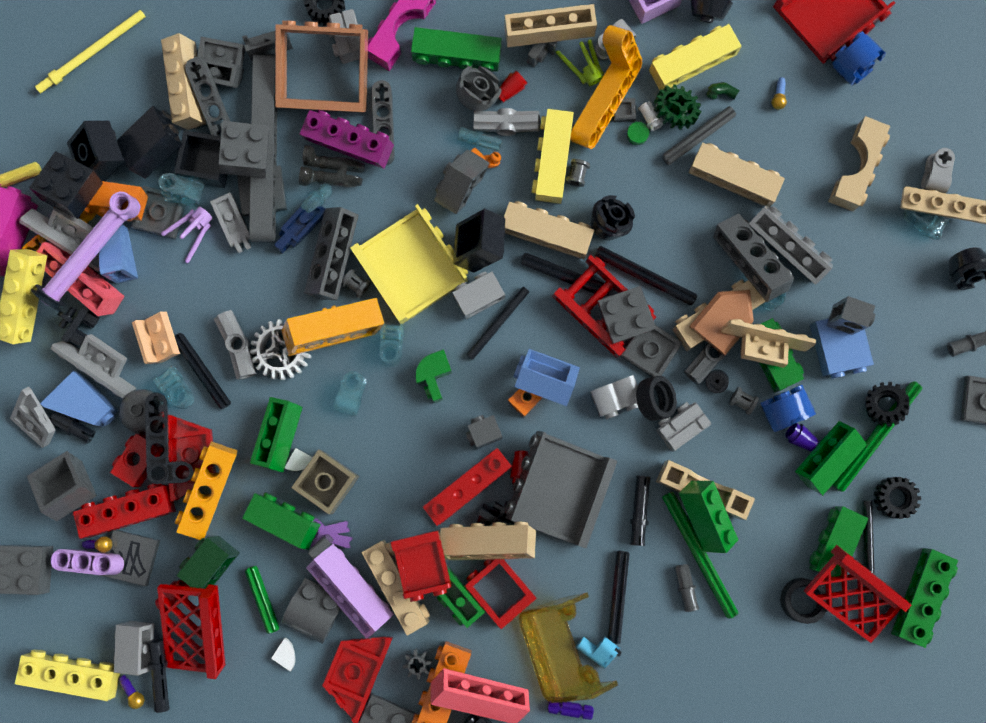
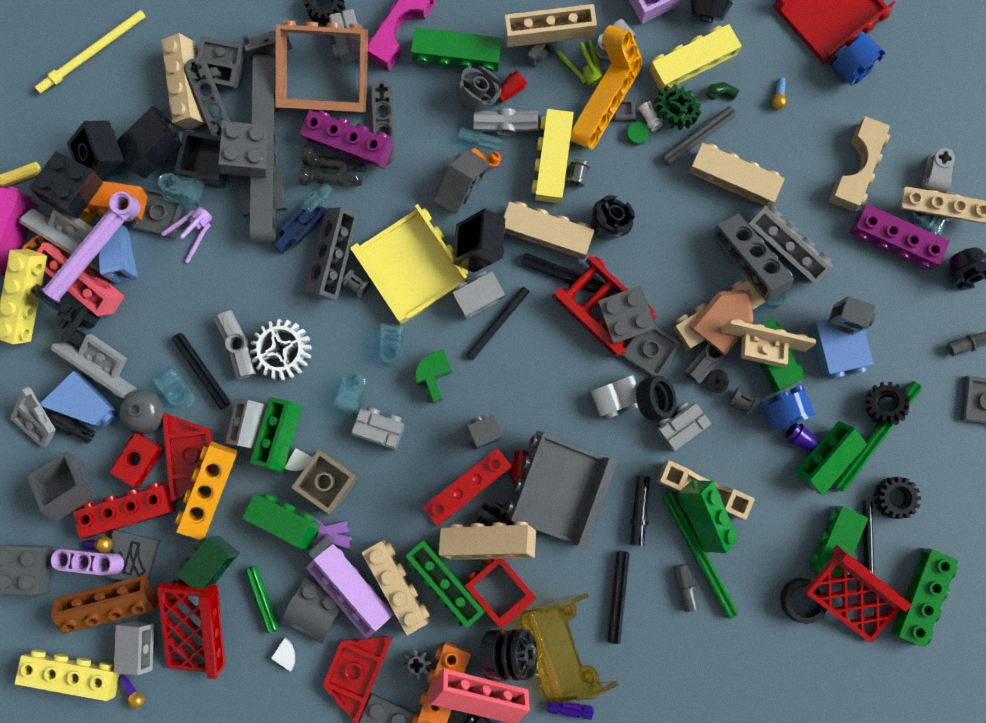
(103, 604): none -> dark orange brick
(156, 338): light nougat bracket -> none
(158, 672): black pin -> none
(161, 438): black beam -> none
(231, 221): light grey hinge -> none
(245, 423): none -> light grey brick
(332, 326): light orange brick -> none
(378, 428): none -> light grey brick
(422, 565): red panel -> none
(508, 655): none -> black wheel
(521, 405): orange brick -> none
(546, 377): medium blue window -> none
(600, 654): medium azure piece -> none
(646, 275): black axle -> none
(899, 237): none -> magenta brick

